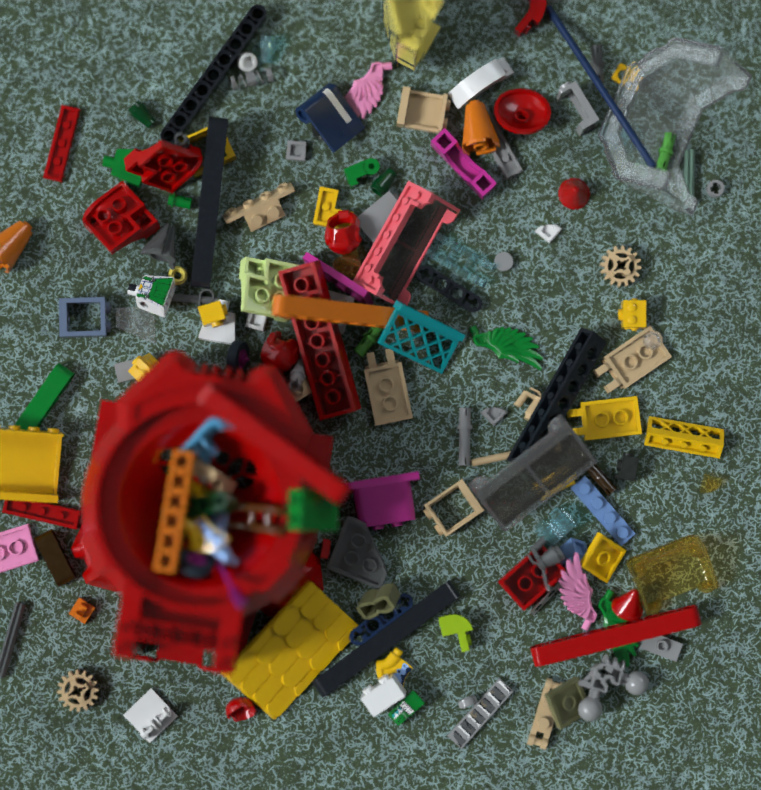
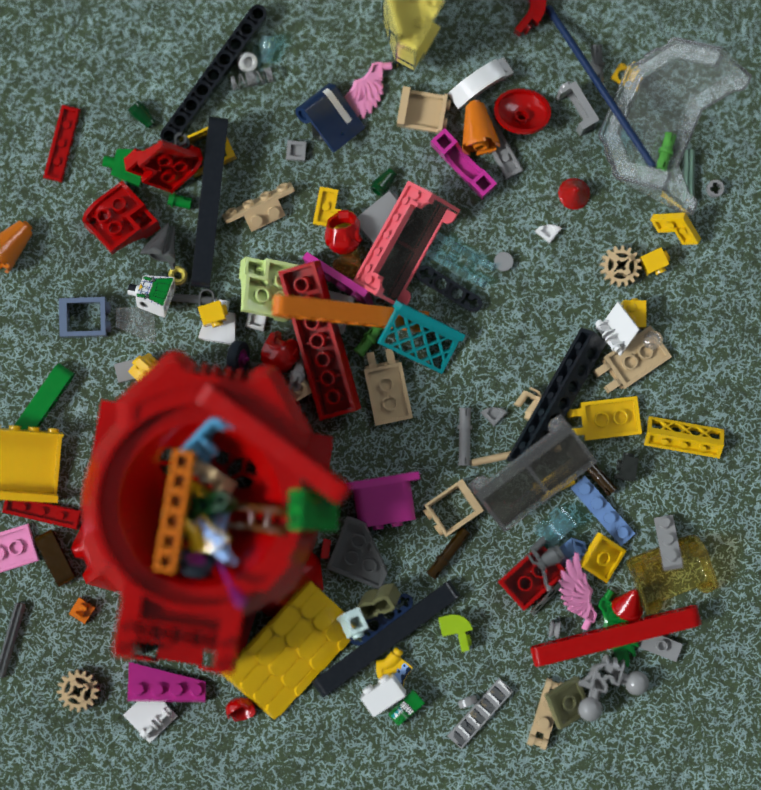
(156, 685): none -> dark pink wing
(356, 618): none -> light aqua brick
(358, 171): green leg -> none
(446, 555): none -> dark brown pin
(508, 345): green animal -> none
(554, 629): none -> light grey bush
(617, 329): none -> white hinge
(655, 262): none -> yellow brick
(668, 542): none -> light grey plate
(676, 223): none -> yellow plate
(710, 483): clear yellow tile -> none

